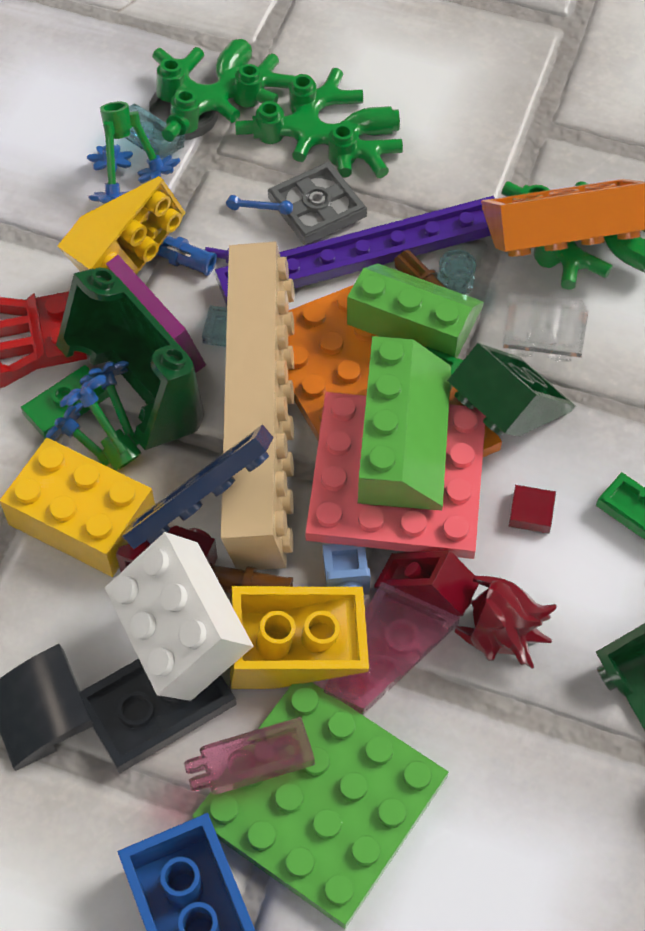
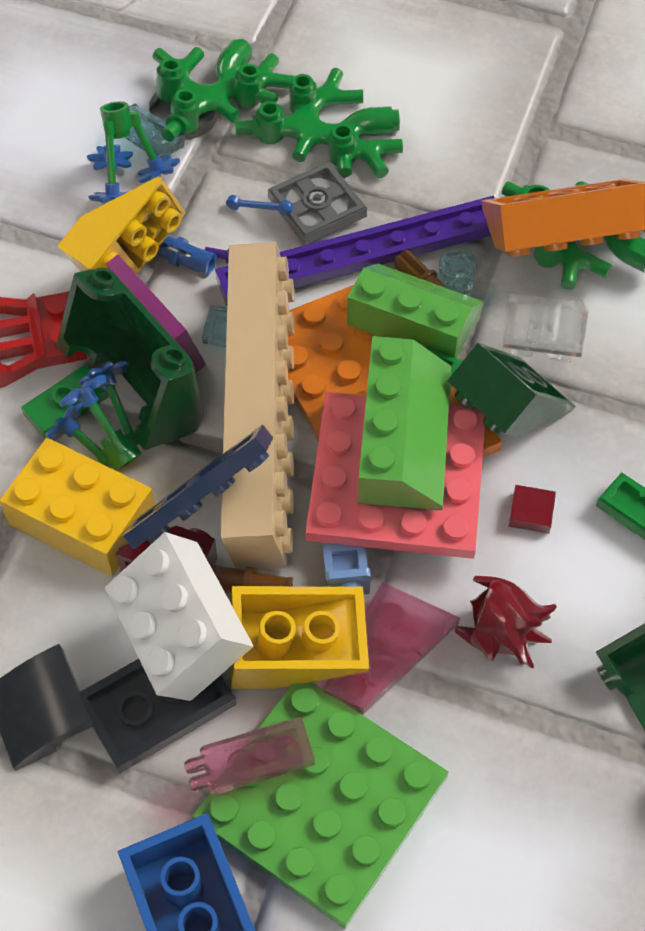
(432, 577): dark red slope -> none

